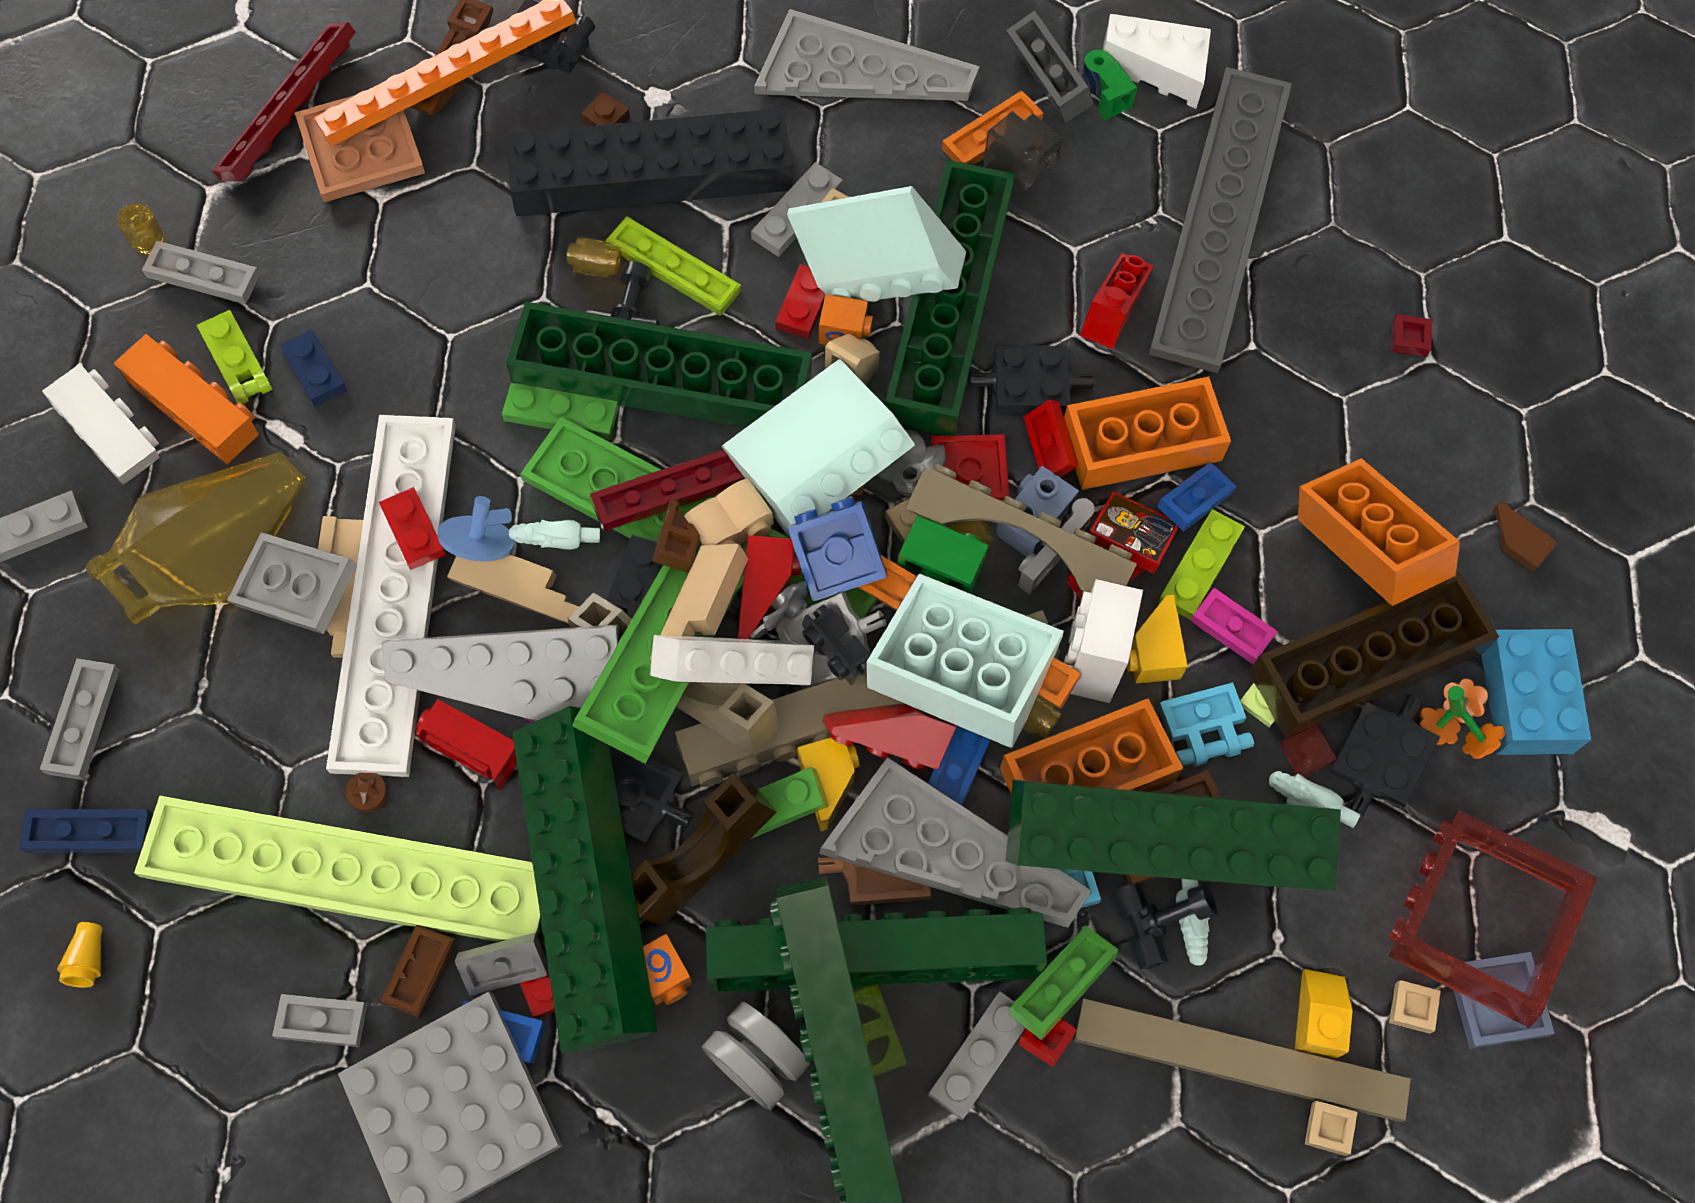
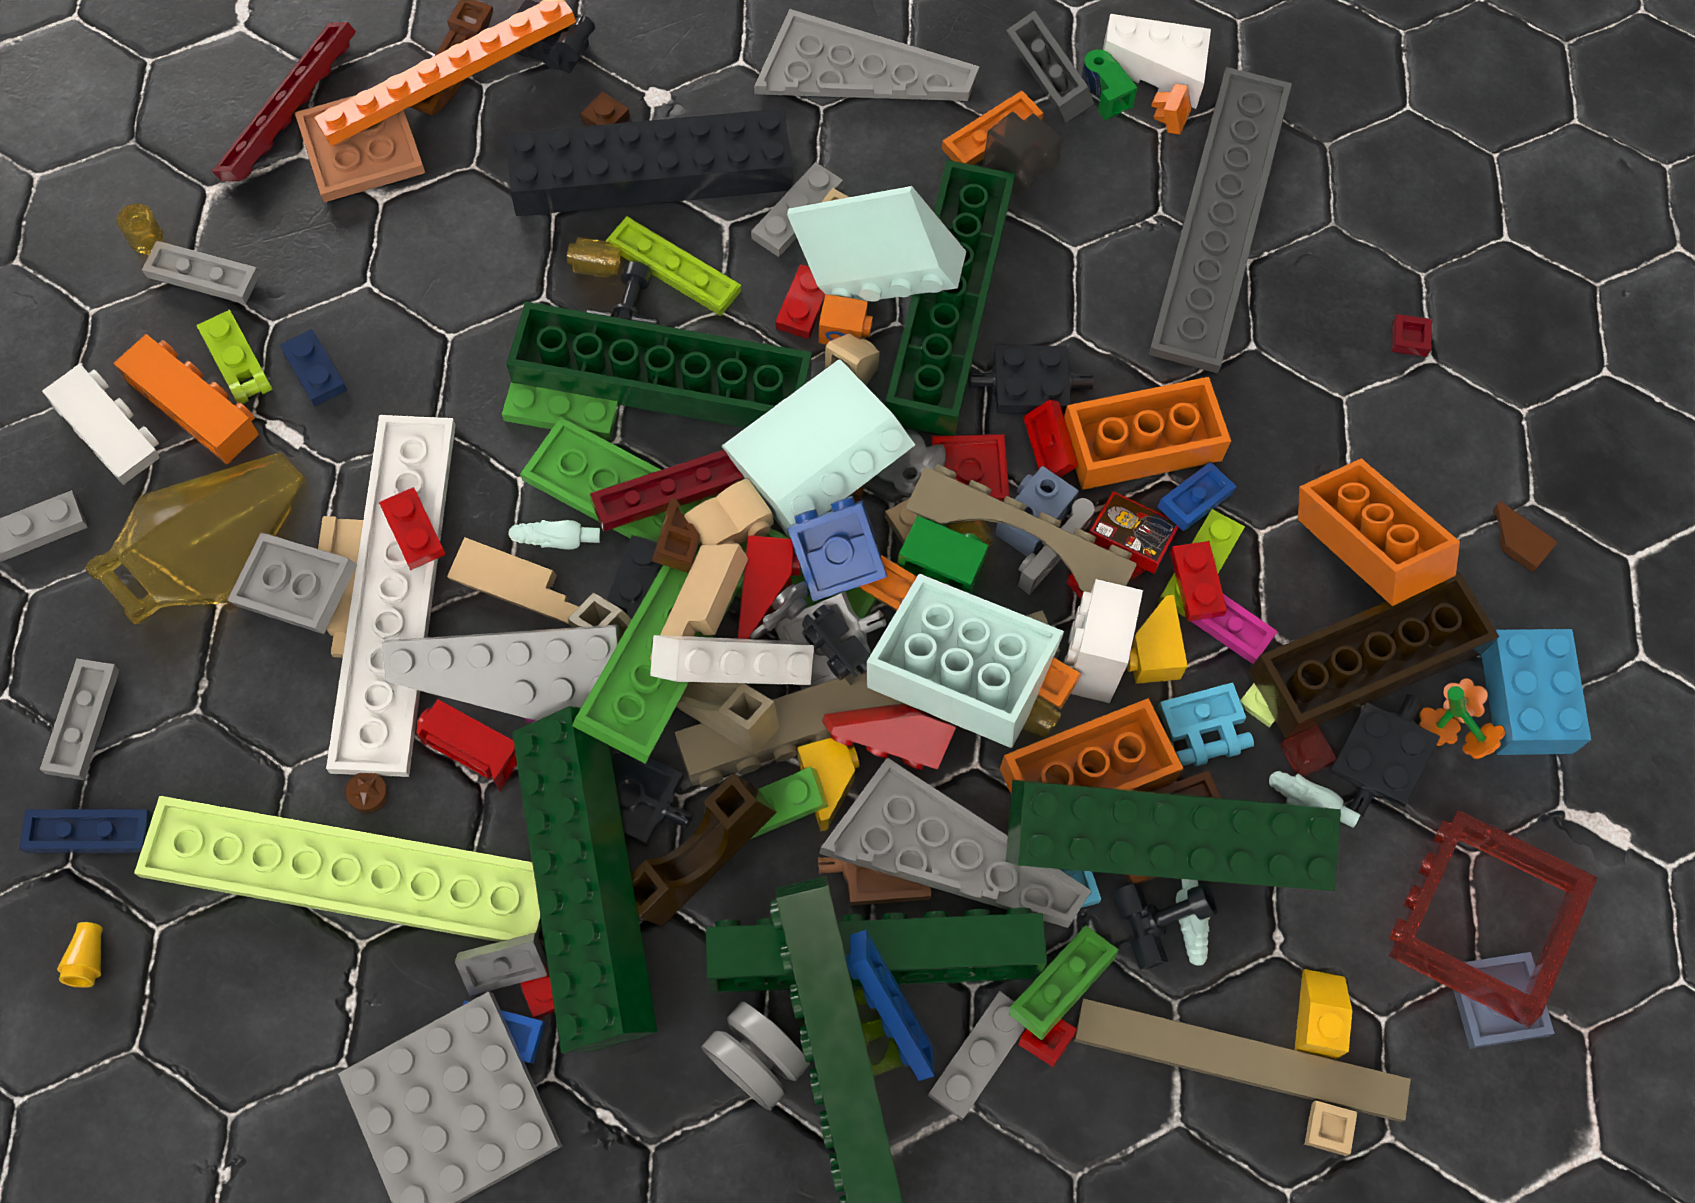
(320, 1020): light grey plate -> none
(418, 971): reddish brown plate -> none
(479, 535): medium blue shield -> none
(665, 971): orange brick -> none
(896, 1014): none -> blue plate
(959, 764): blue plate -> none
(1116, 300): red slope -> none
(1173, 108): none -> orange tile
(1198, 581): none -> red plate
(1414, 1006): tan plate -> none

